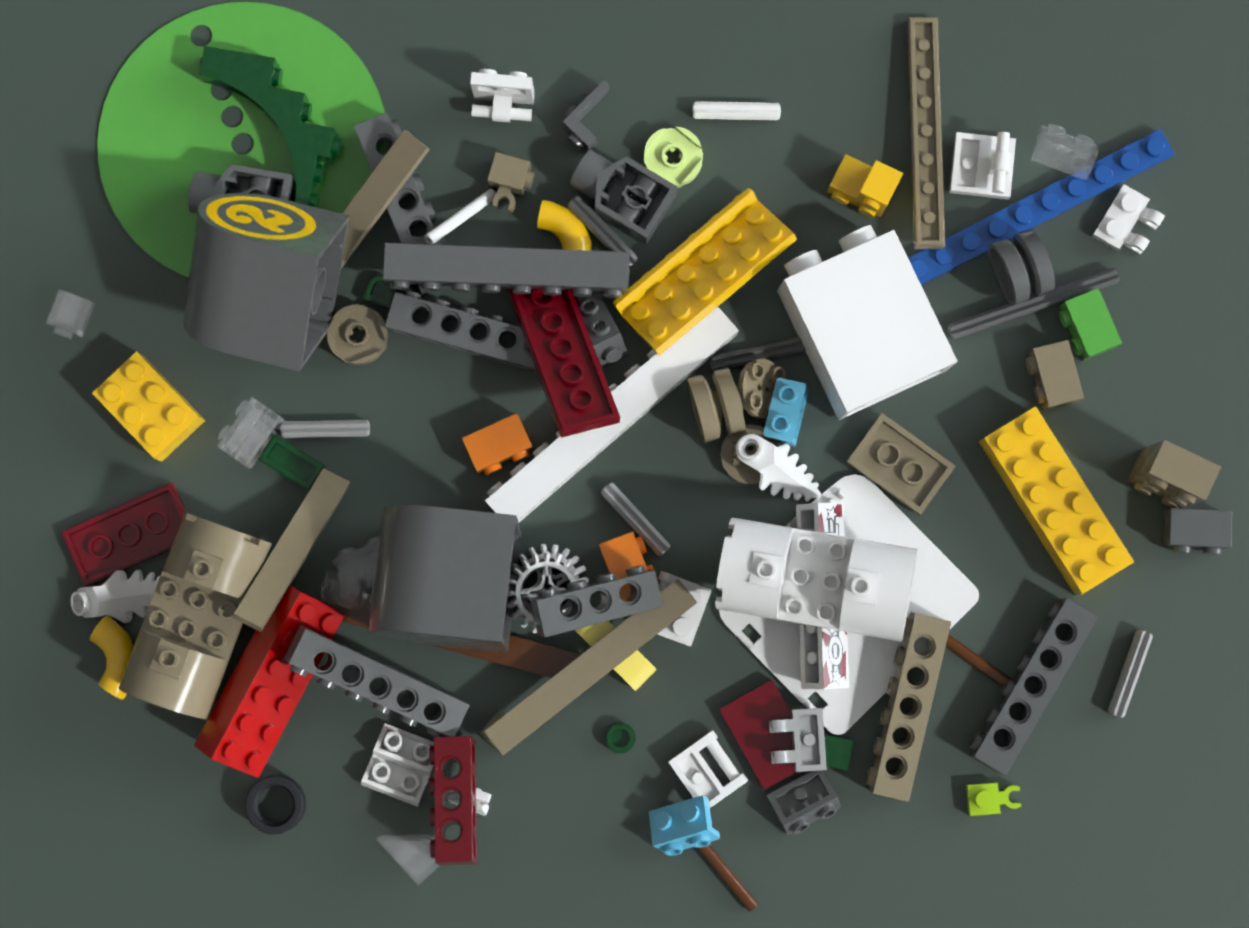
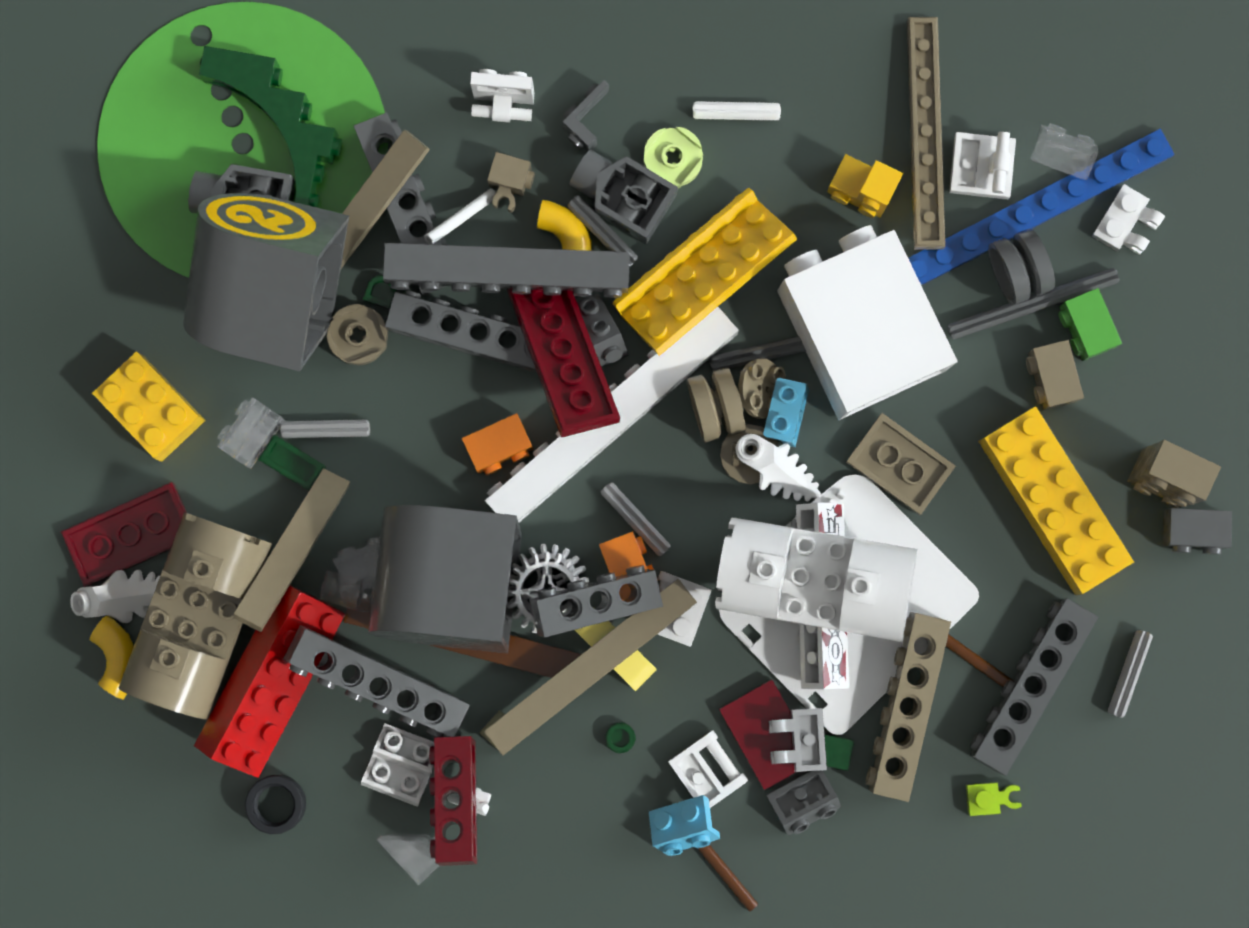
(69, 314): clear brick -> none

